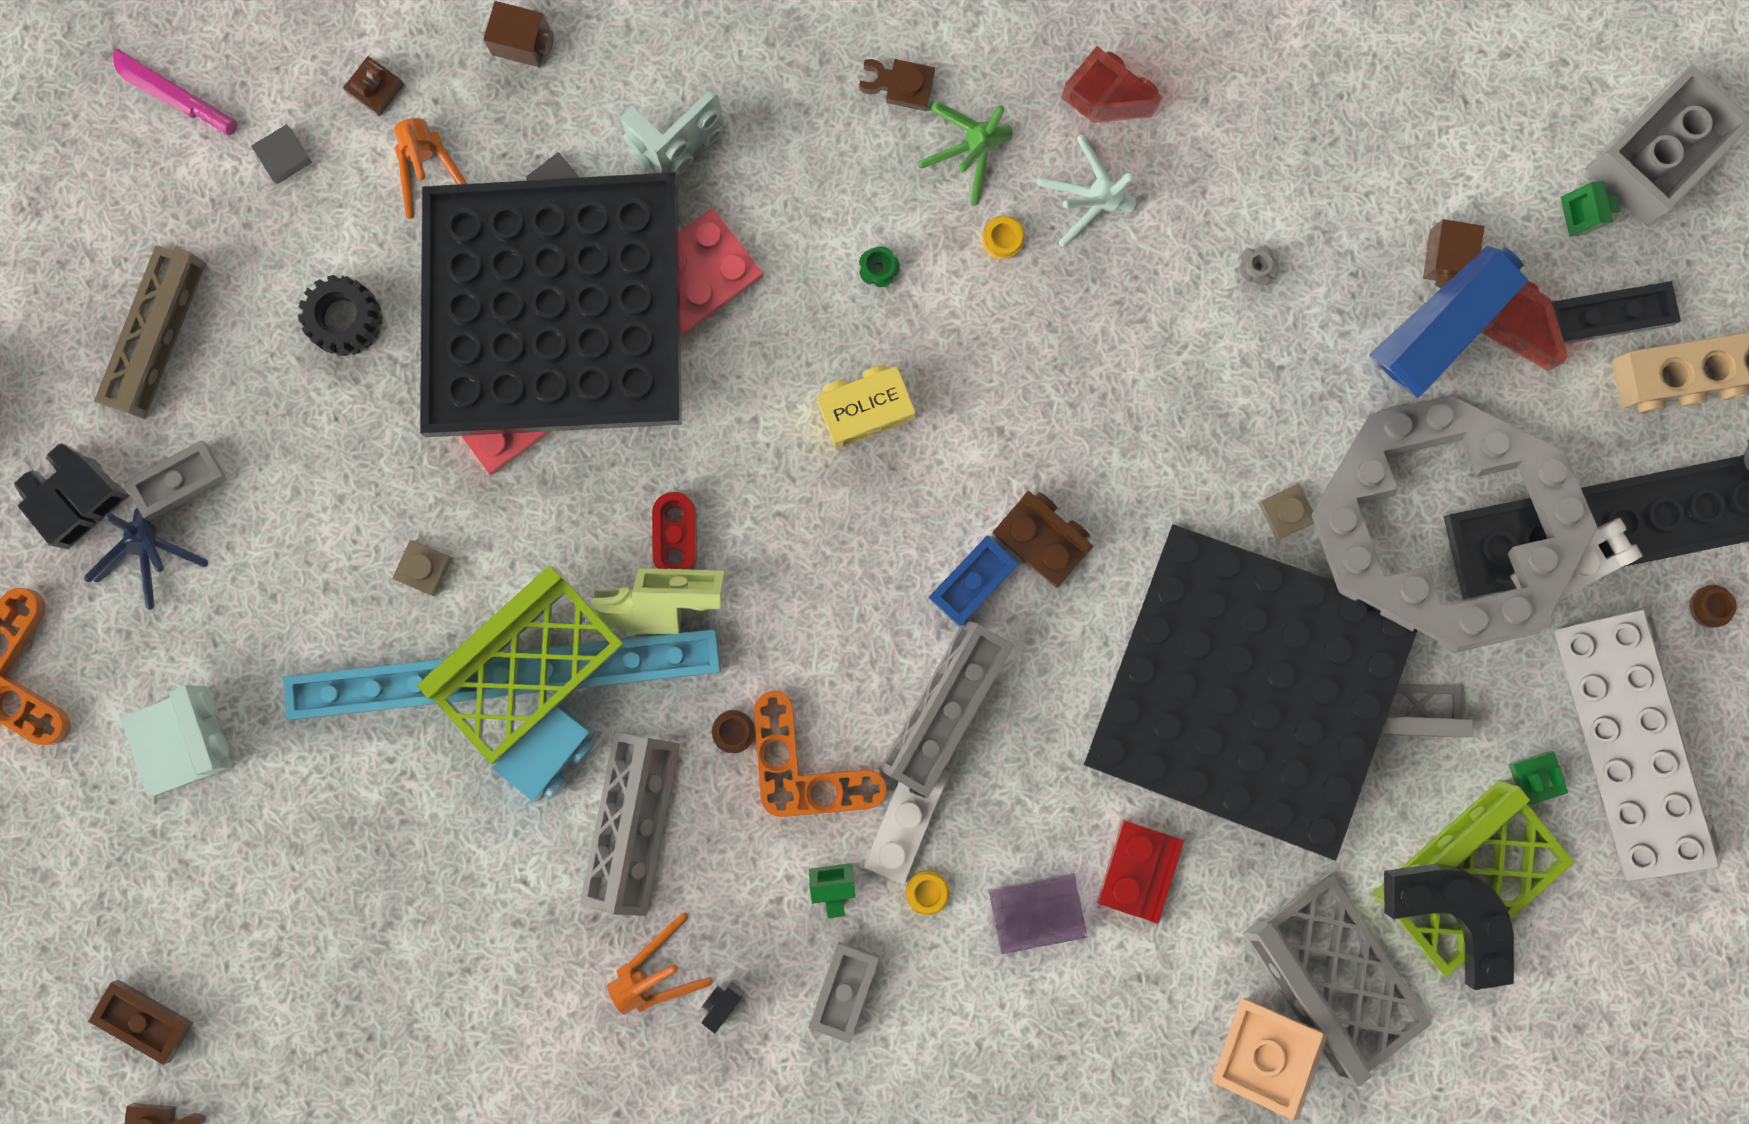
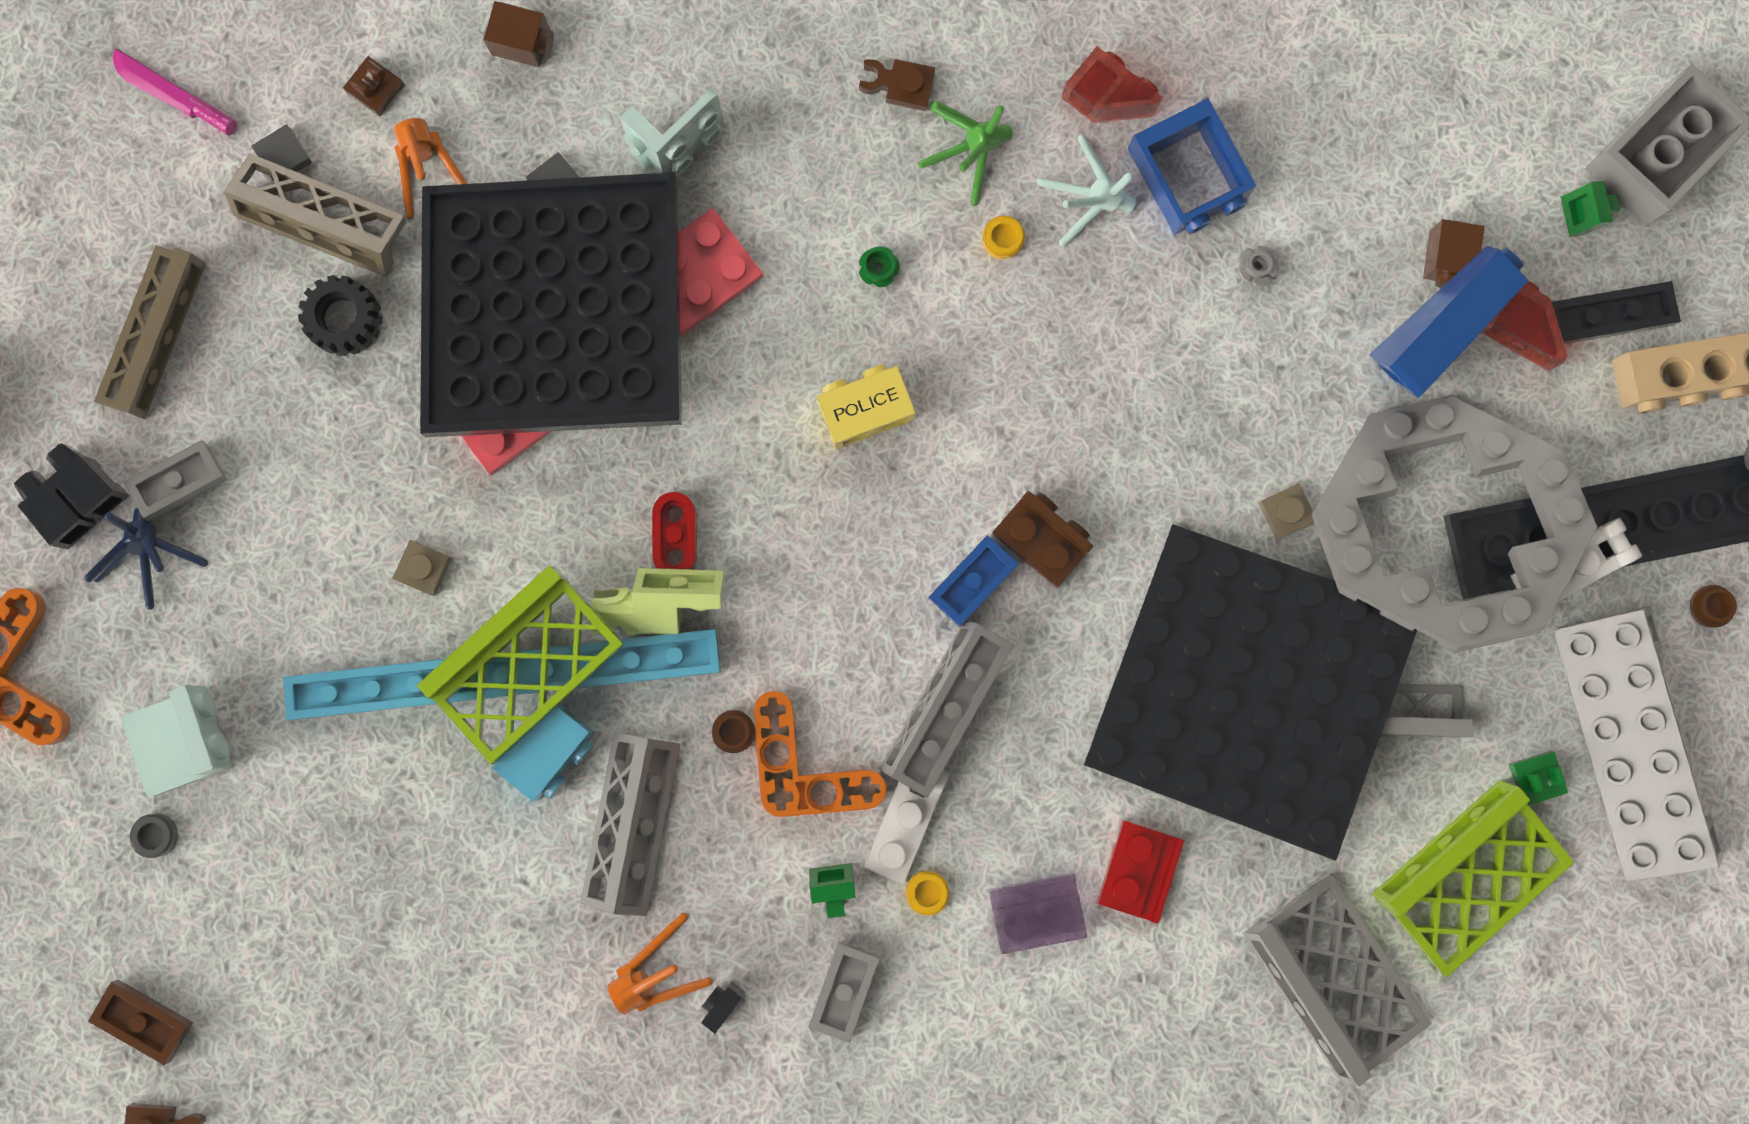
(153, 835): none -> dark grey tile
(309, 227): none -> dark tan fence
(1194, 119): none -> blue window
(1270, 1059): light nougat plate -> none
(1475, 906): black plate -> none

